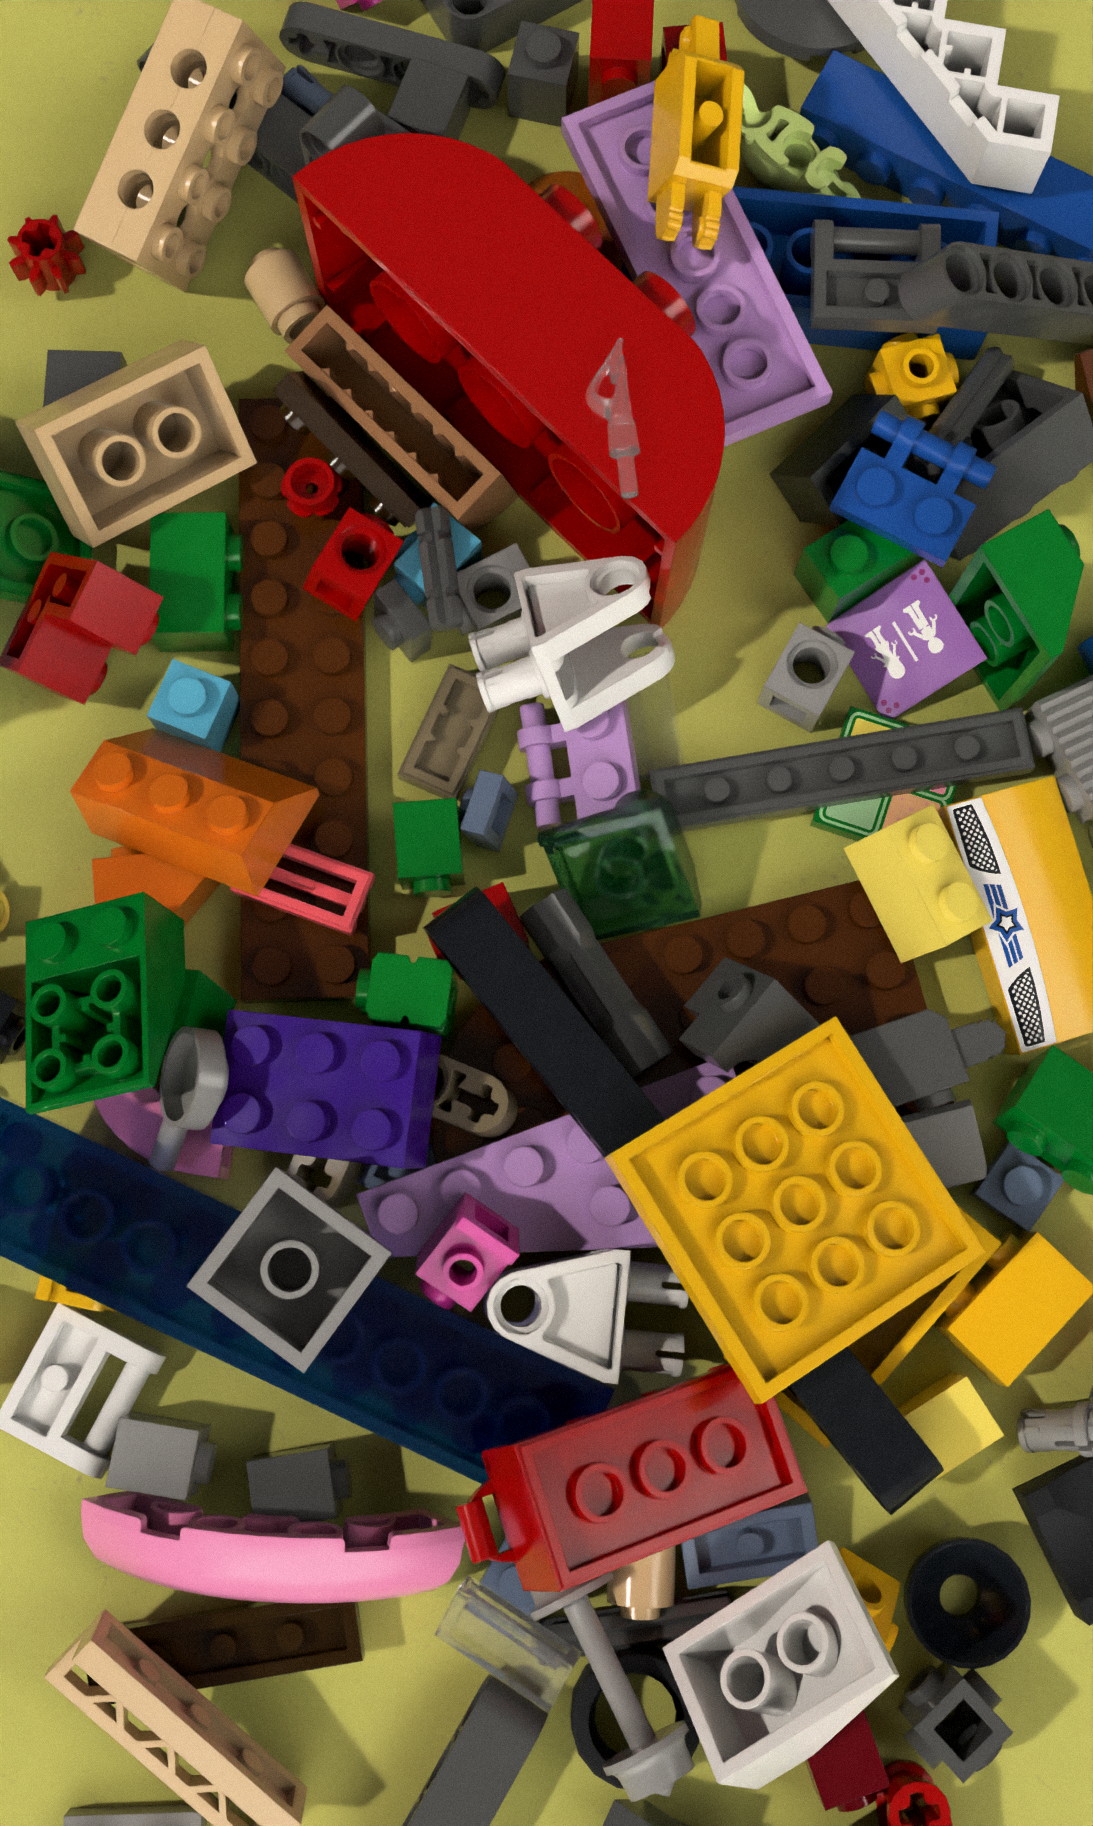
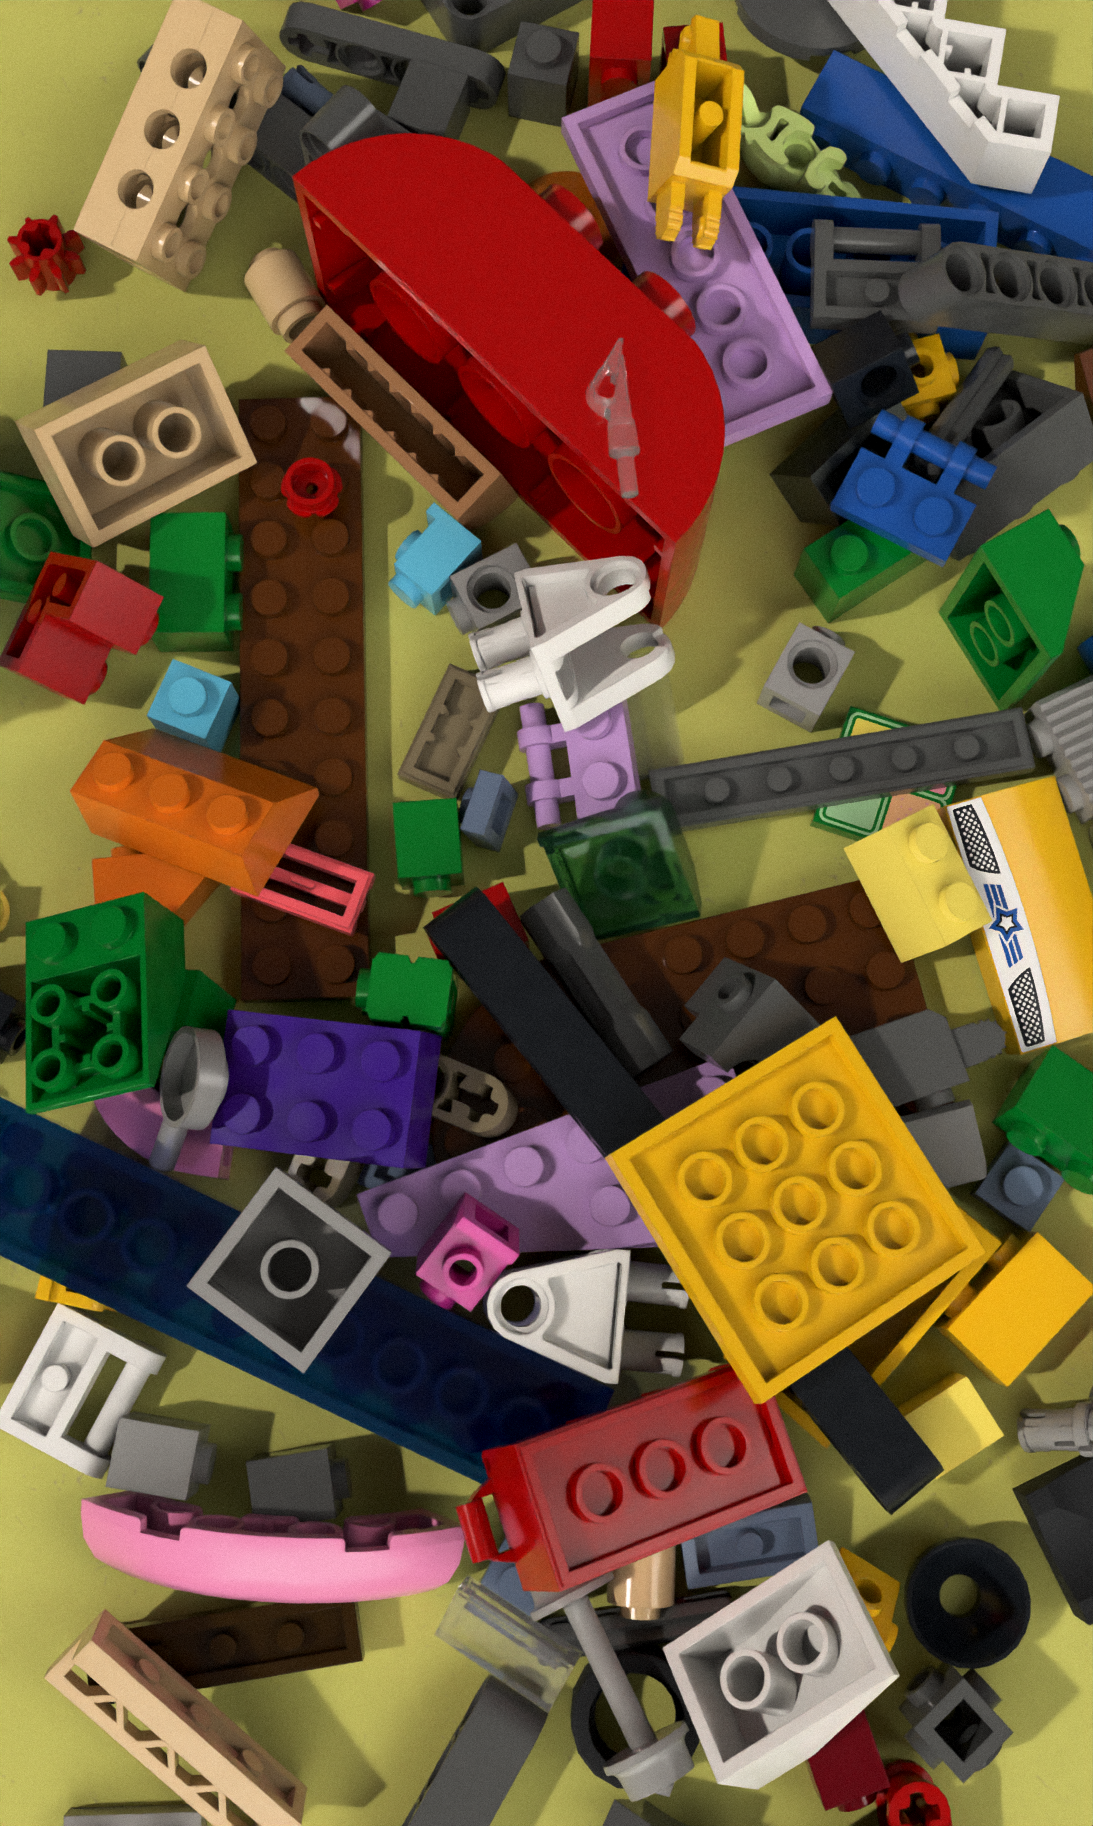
(339, 583): red brick -> none
(350, 450): dark brown tile -> none
(400, 621): dark grey plate -> none
(439, 569): dark grey axle -> none
(868, 367): none -> black brick
(907, 641): medium lavender sticker -> none

